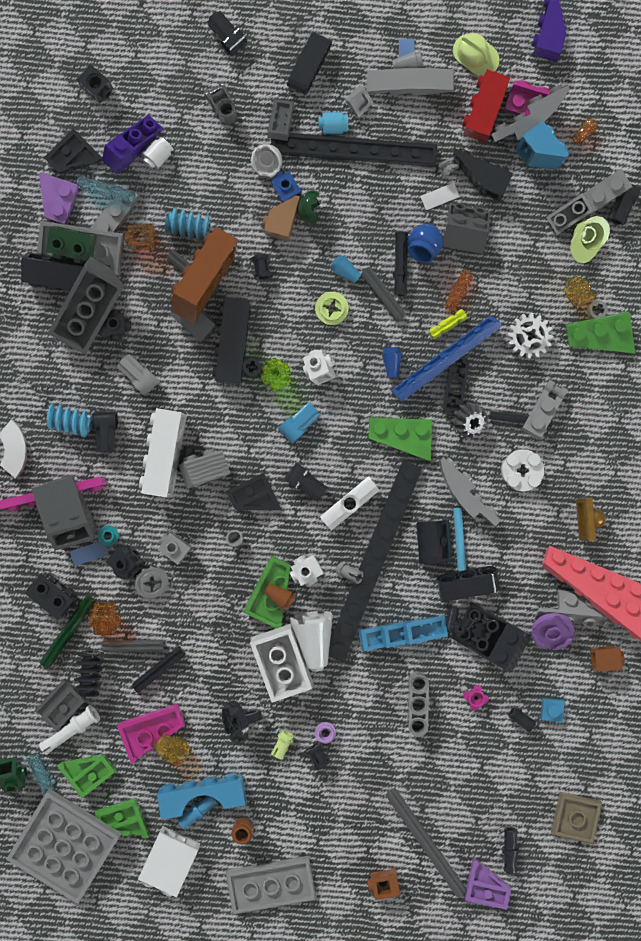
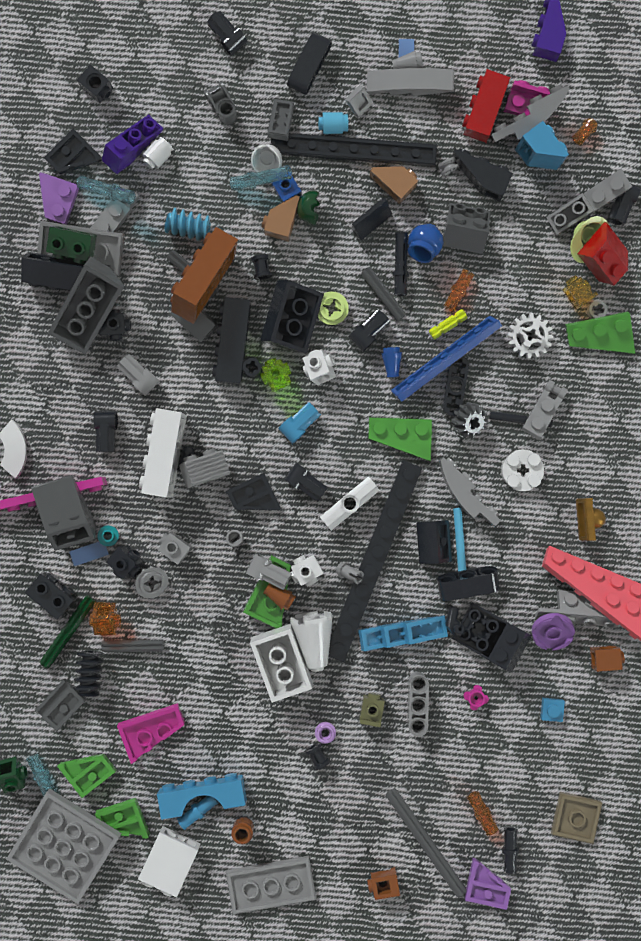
(68, 421): medium azure piece -> none
(77, 725): white pin -> none
(148, 243): clear orange brick -> none
(158, 669): black axle -> none
(172, 749): clear yellow brick -> none
(236, 720): black tile -> none
(258, 178): none -> clear light blue pin
(264, 569): none -> light grey piece
(282, 744): yellowish green pin -> none
(292, 316): none -> black slope
(345, 269): dark azure cone -> none
(365, 716): none -> olive brick
(366, 334): none -> black piece
(371, 219): none -> black slope
(395, 181): none -> medium nougat slope
(440, 196): white sticker -> none
(475, 53): yellowish green piece -> none
(482, 813): none -> clear orange pin
(516, 715): black pin -> none
(605, 255): none -> red slope

